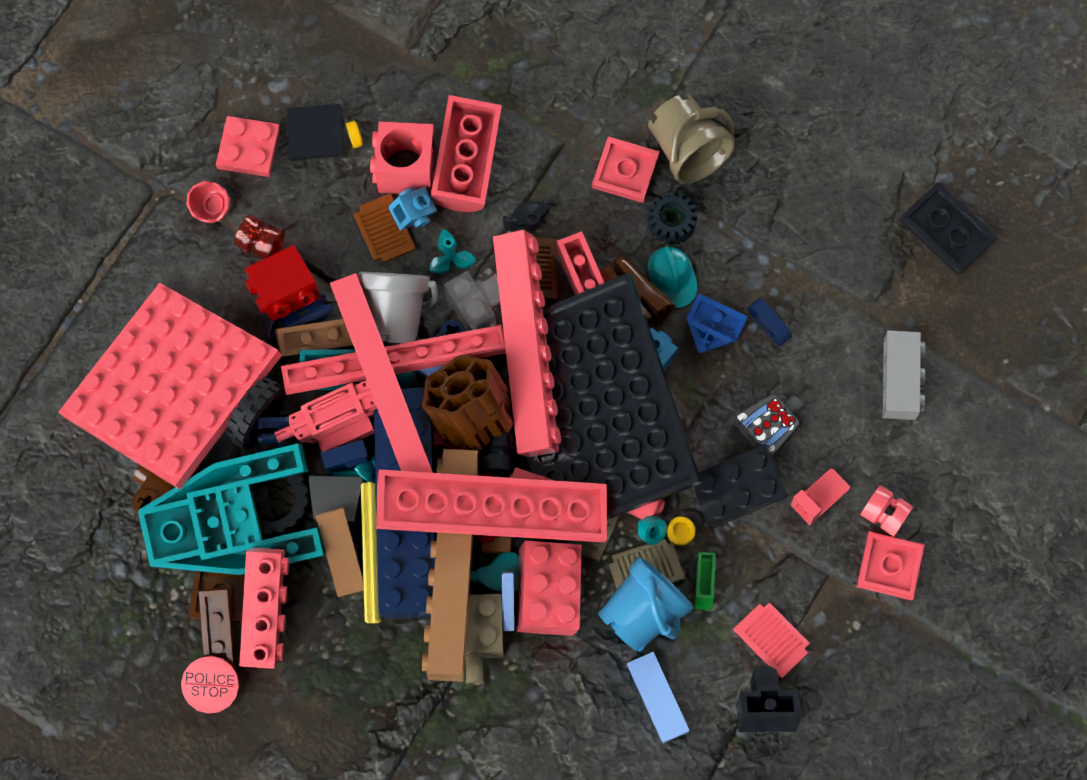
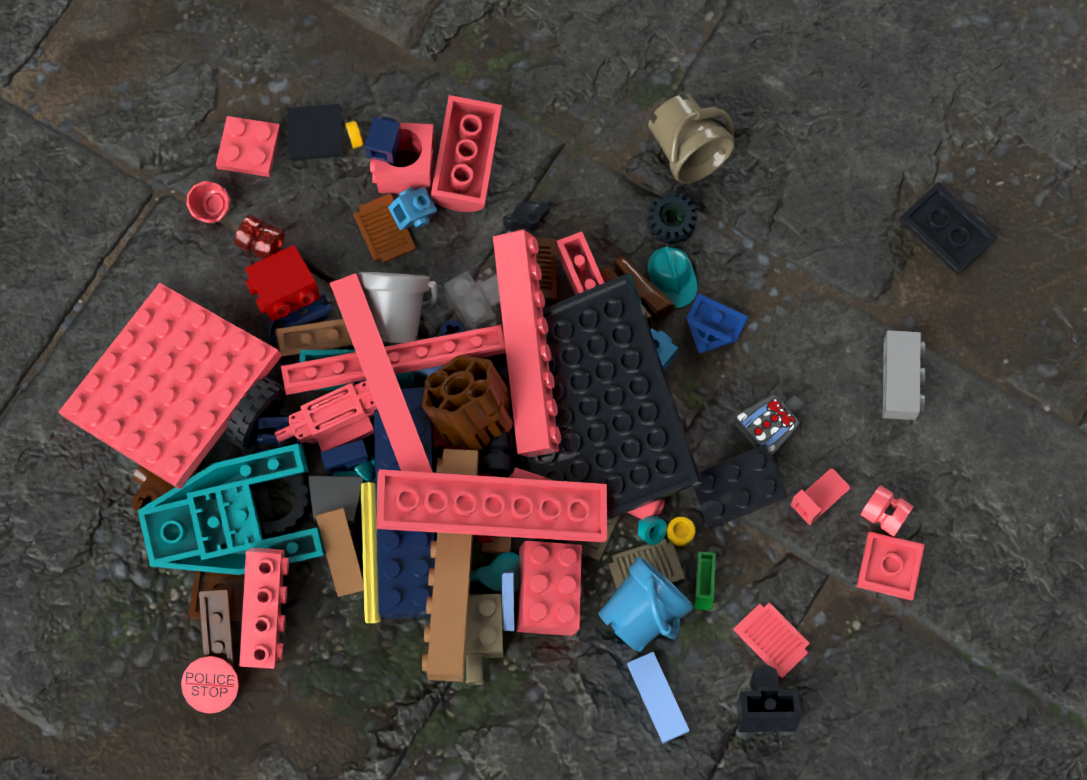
(383, 139): none -> dark blue brick
(447, 245): teal plant -> none
(625, 169): coral plate -> none
(769, 322): dark blue beam -> none

